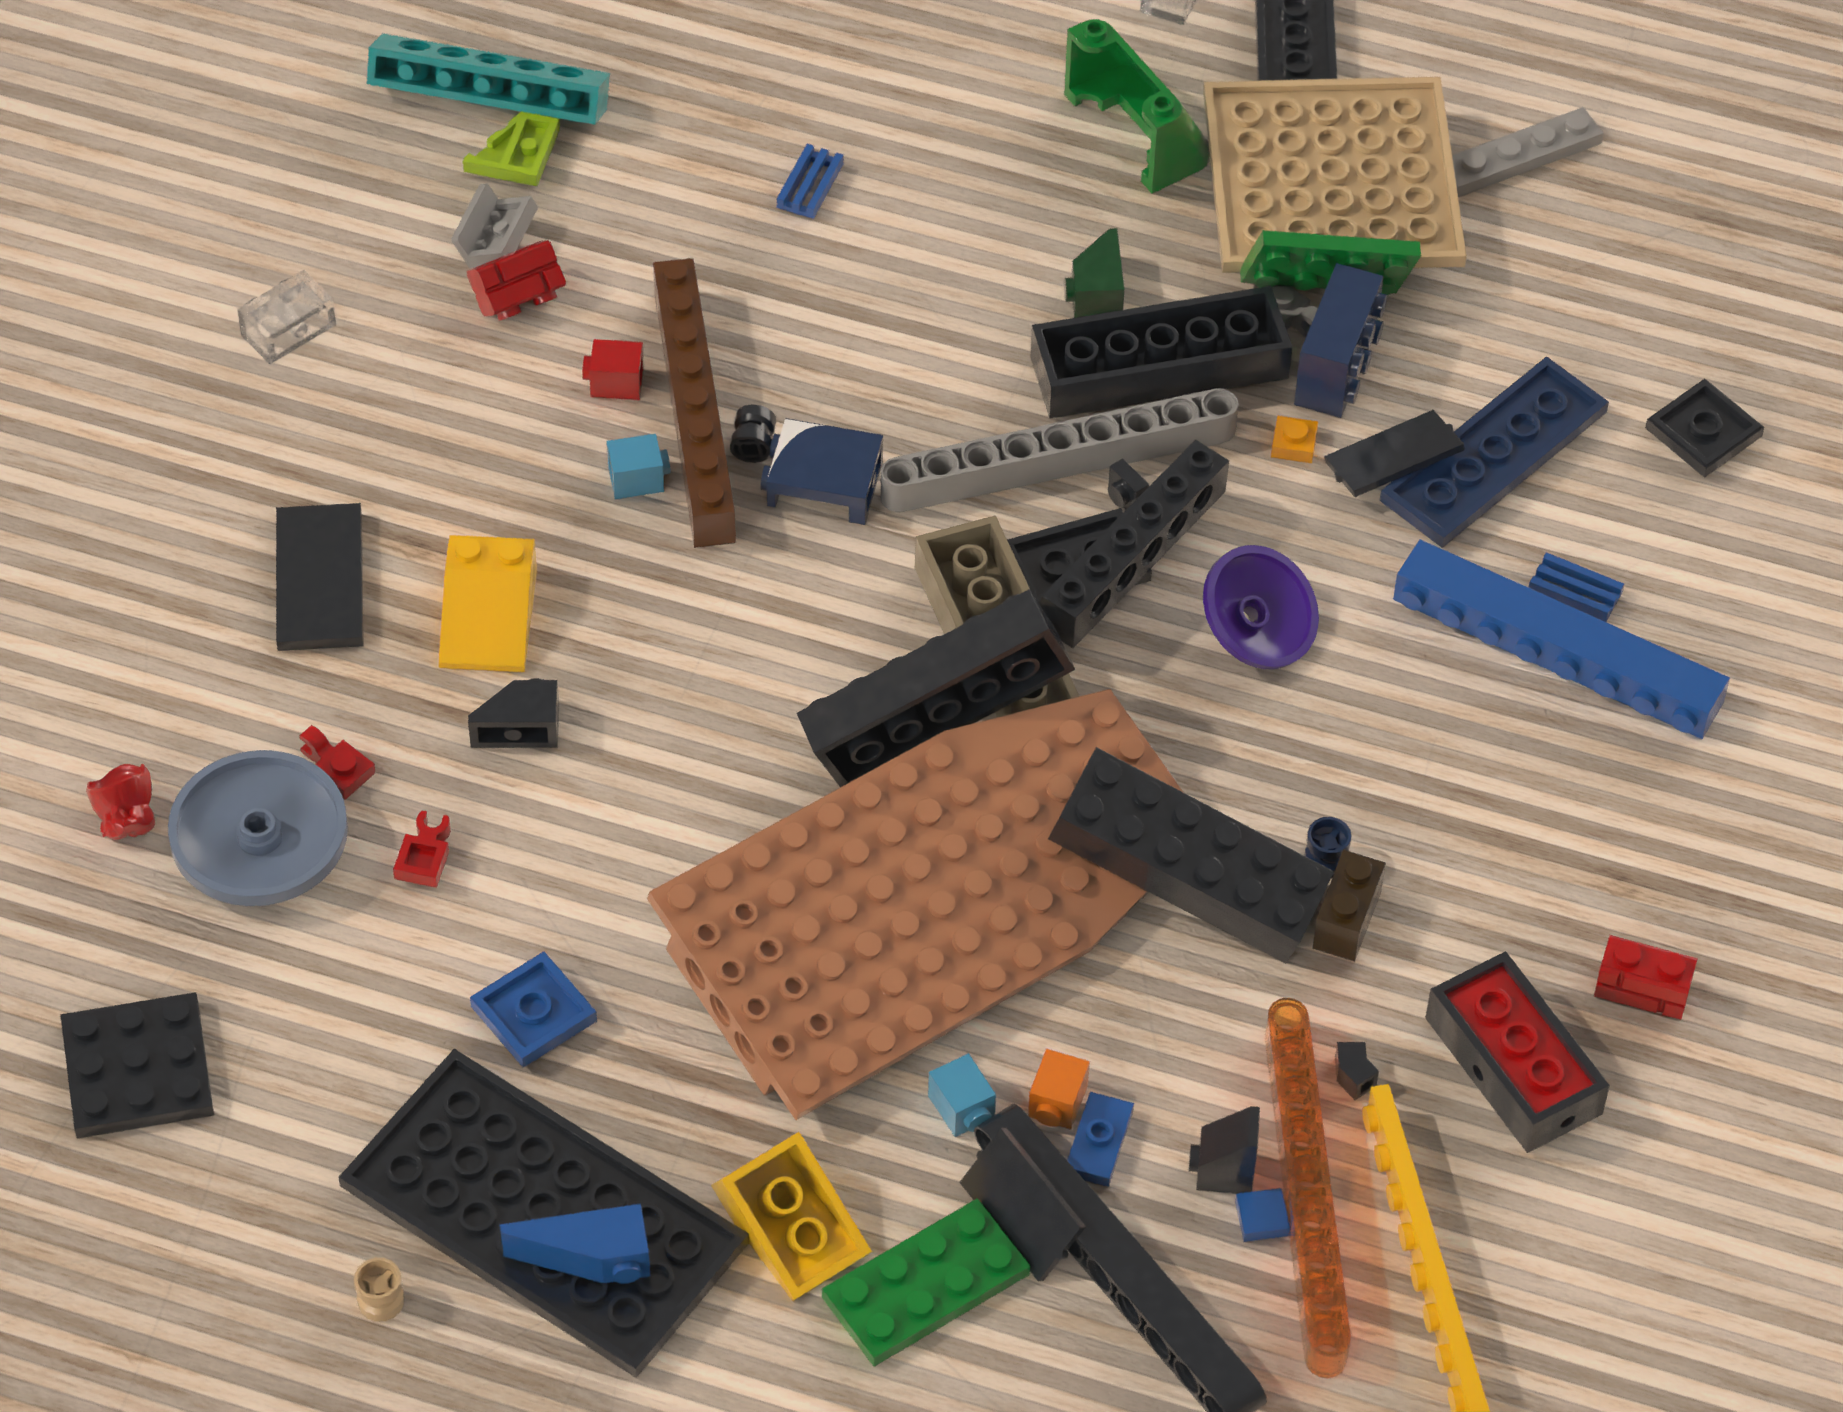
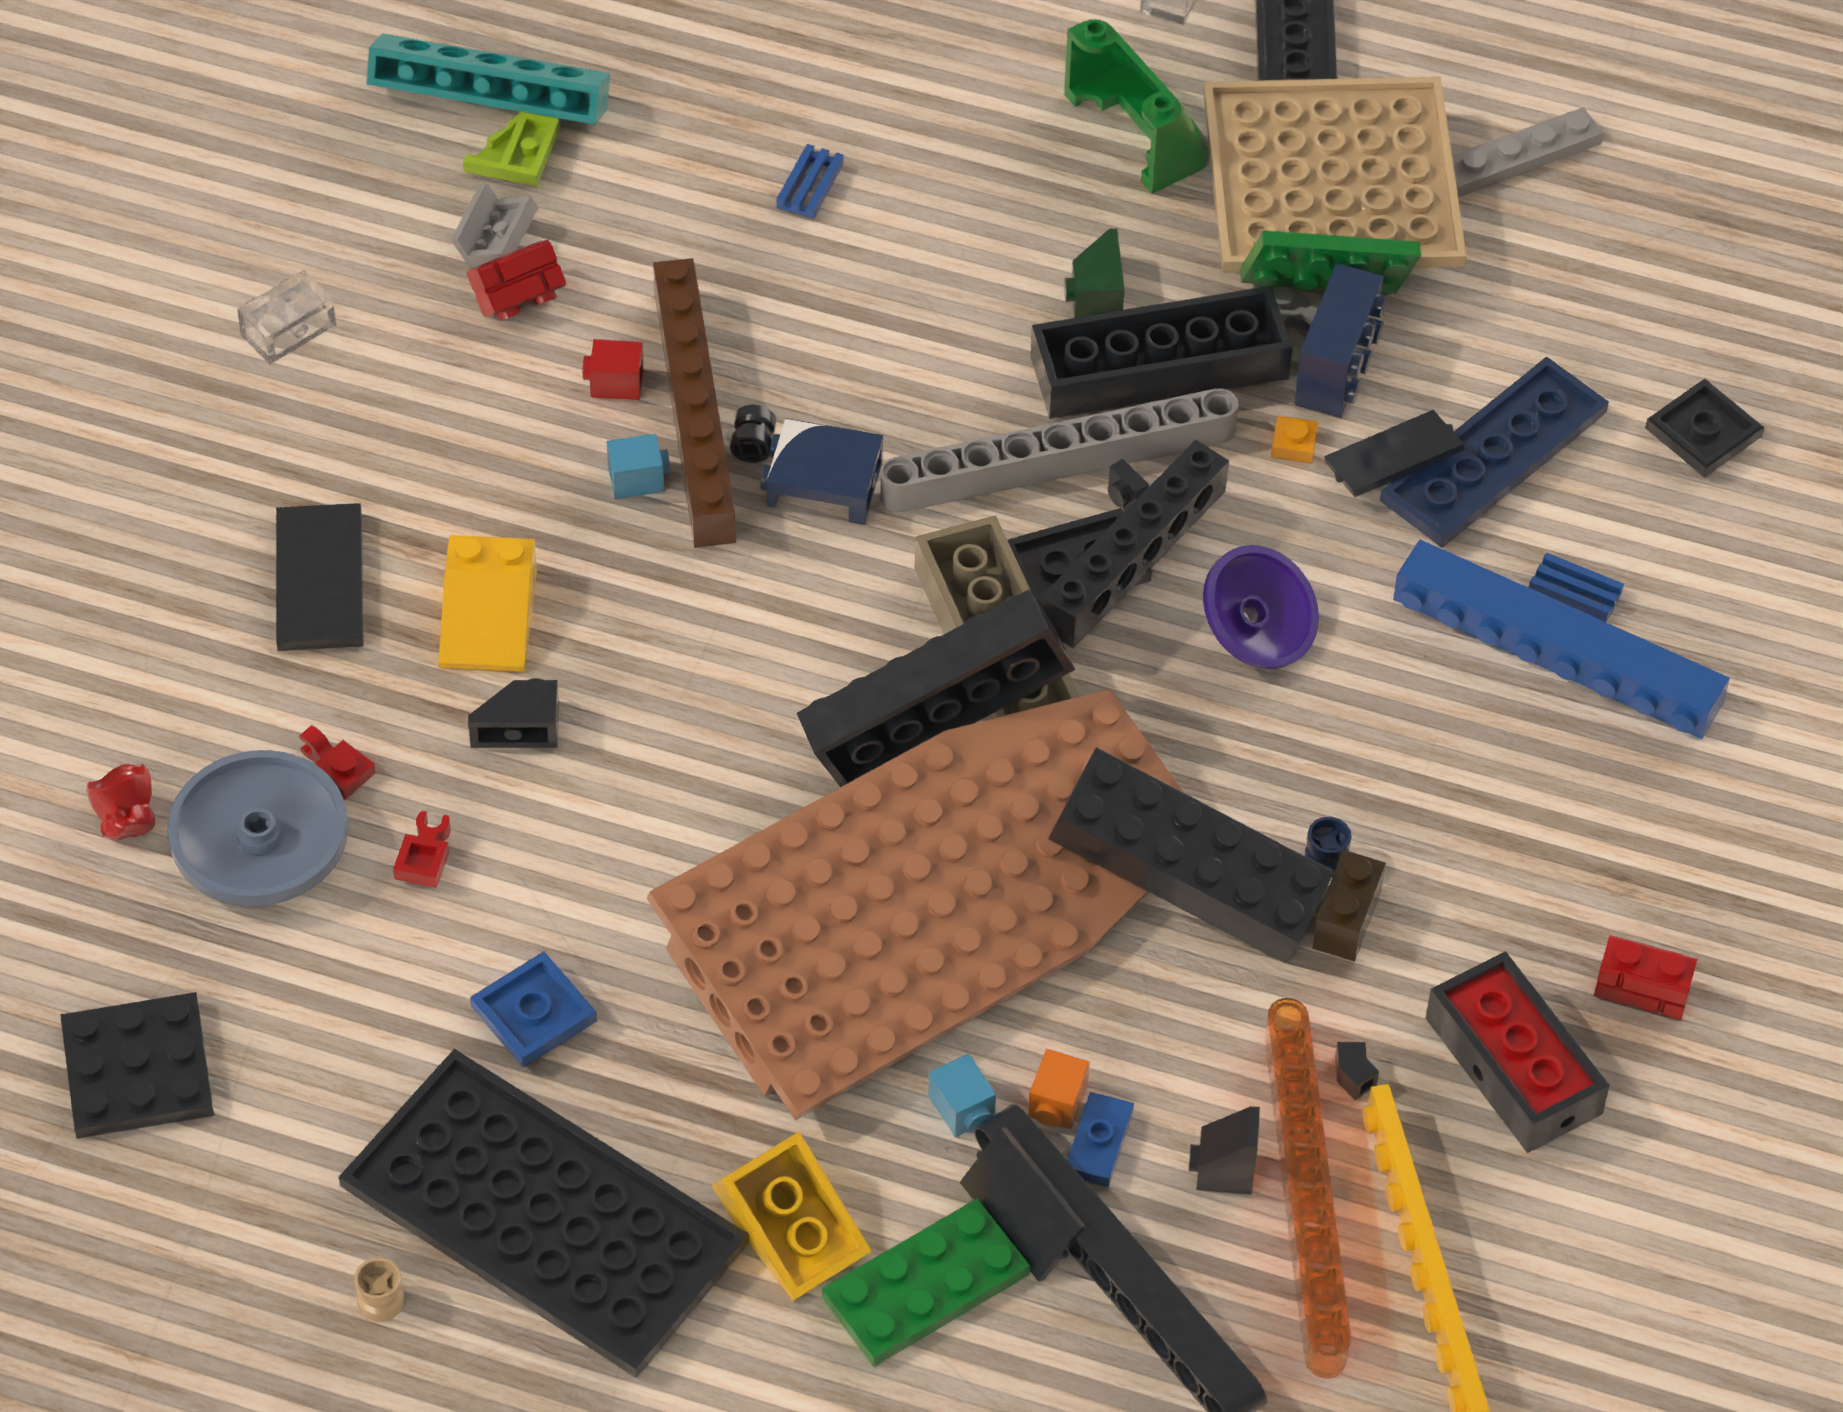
(589, 1244): blue slope -> none
(1262, 1214): blue tile -> none

